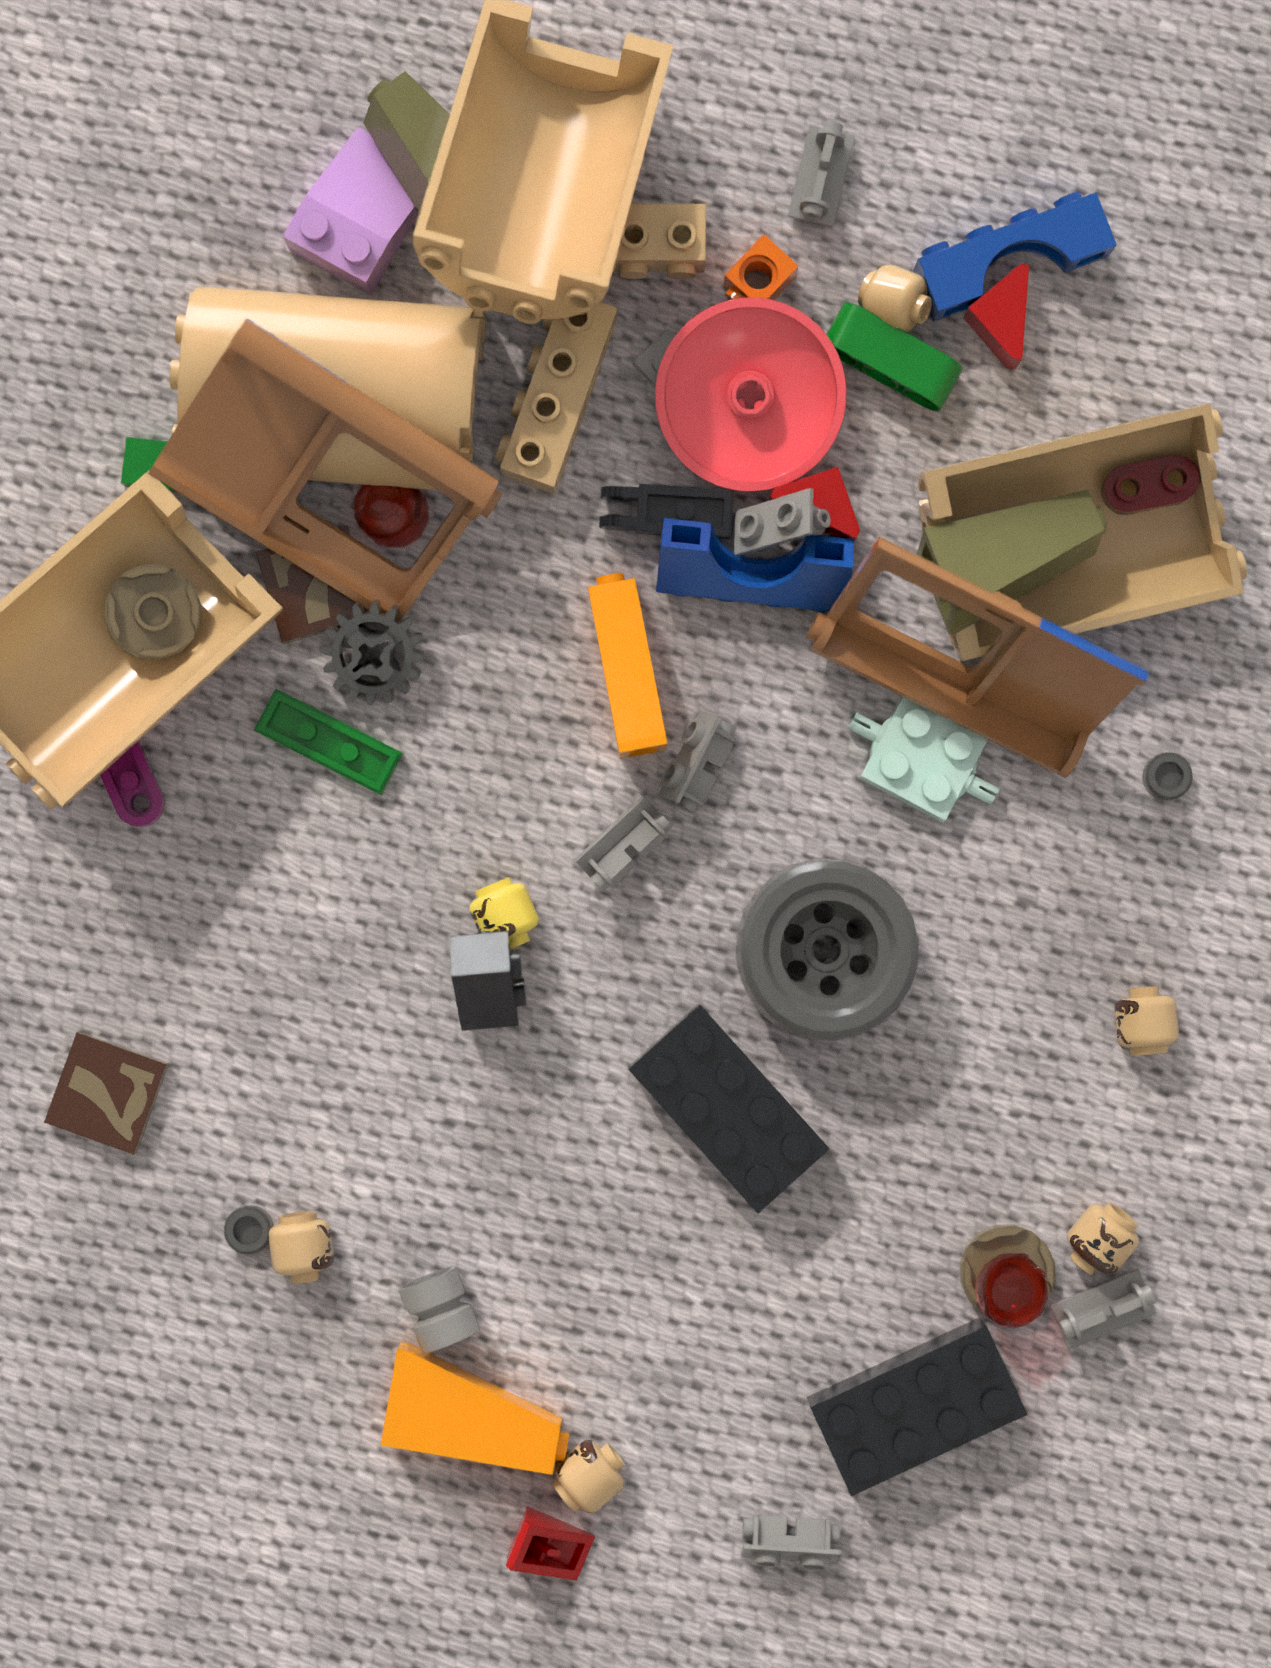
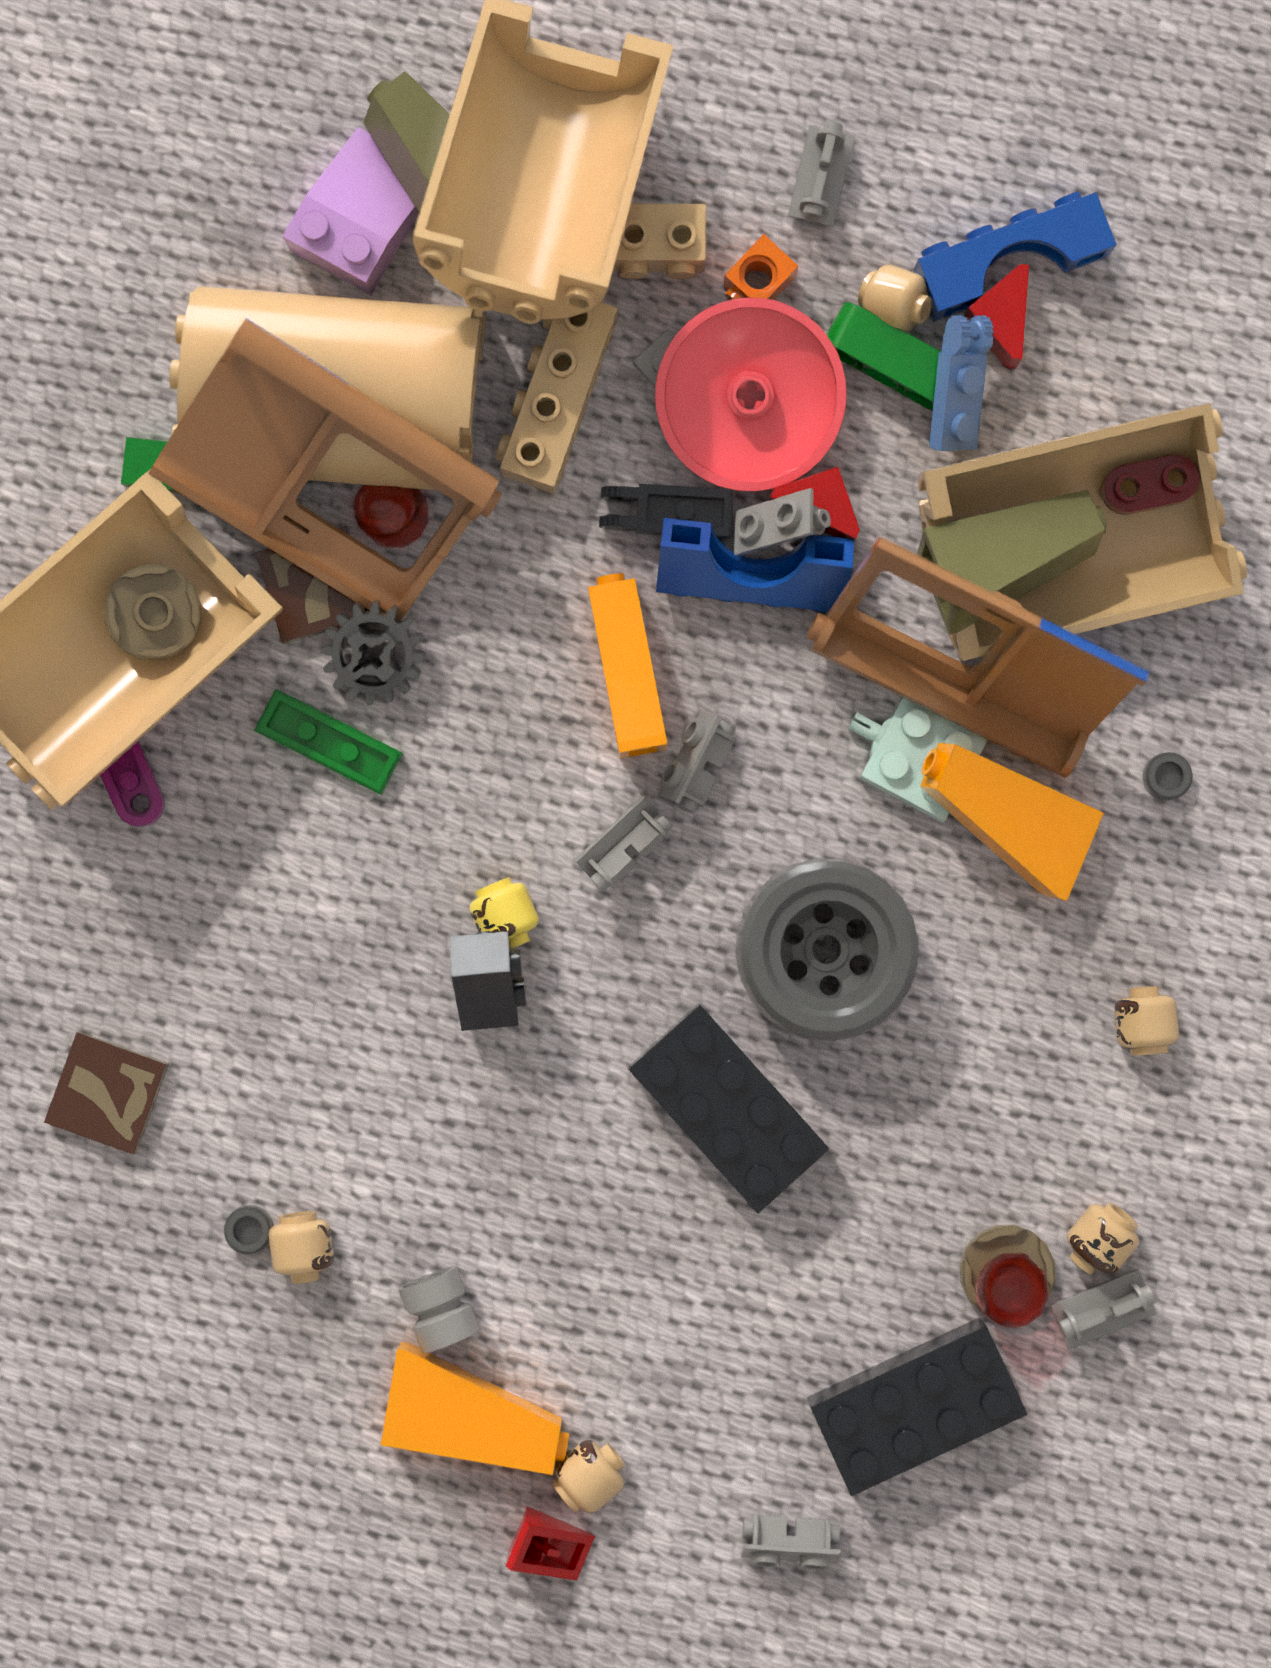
(960, 383): none -> medium blue hinge
(1017, 818): none -> light orange slope

